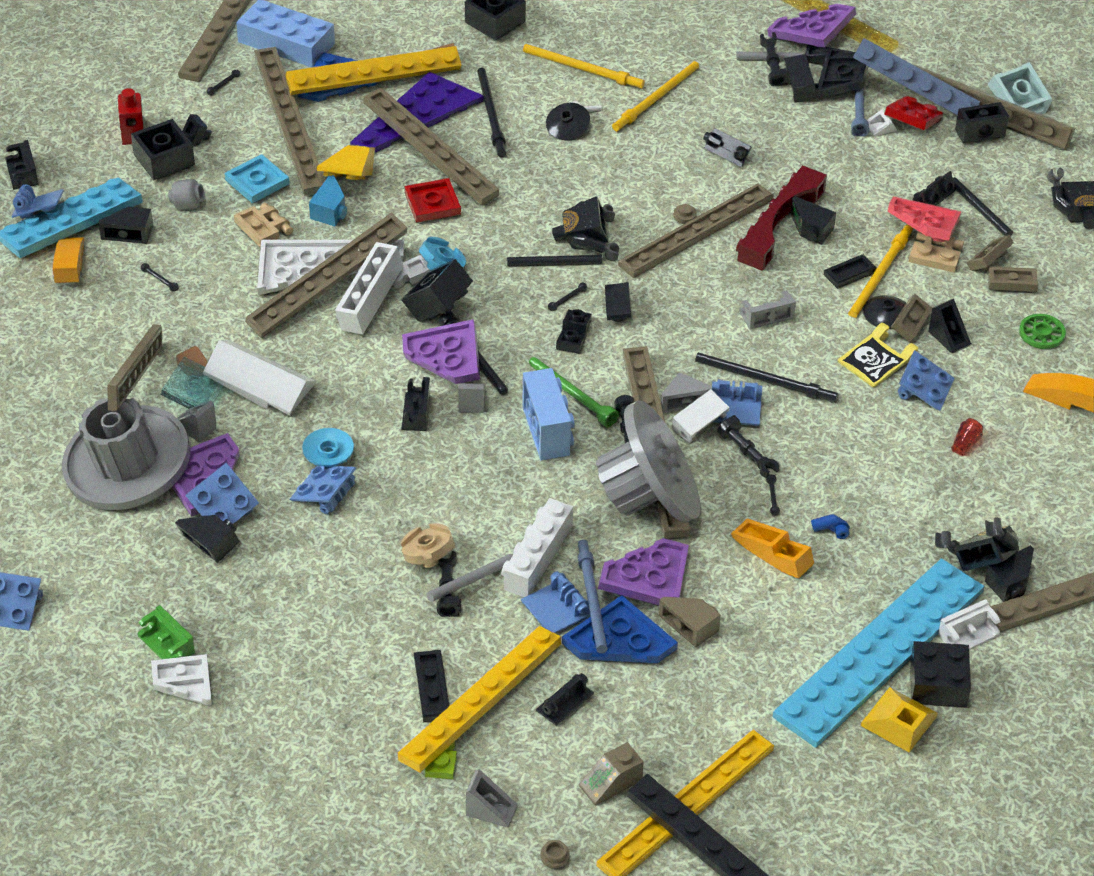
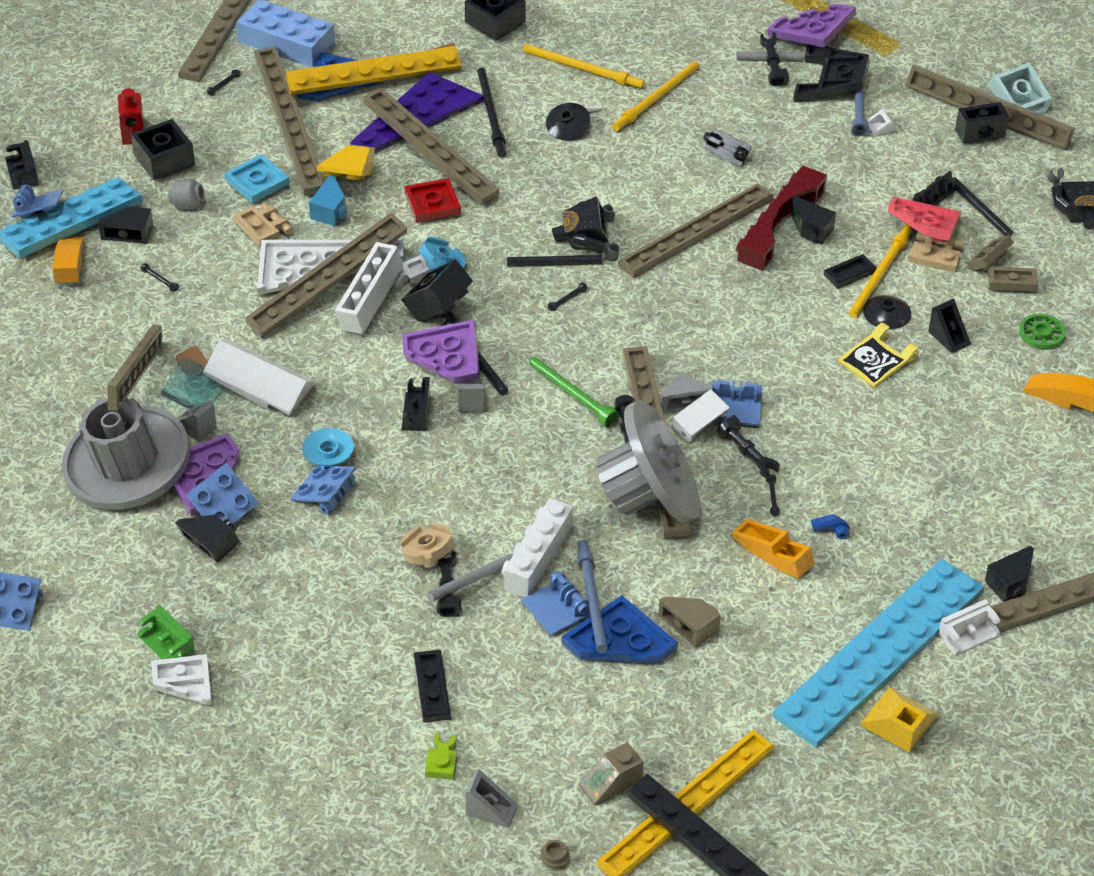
(196, 129): black tile -> none
(479, 699): yellow plate -> none
(547, 414): light blue brick -> none
(566, 699): black hinge -> none
(573, 331): black slope -> none
(618, 301): black slope -> none
(647, 572): medium lavender plate -> none
(684, 213): dark tan plate -> none
(768, 312): light grey hinge -> none
(799, 74): black tile -> none
(811, 390): black bar -> none
(911, 317): dark tan plate -> none
(913, 77): sand blue plate -> none
(914, 113): red plate -> none
(925, 381): medium blue hinge -> none
(940, 674): black brick -> none
(967, 435): clear red cone -> none
(983, 549): black torso -> none

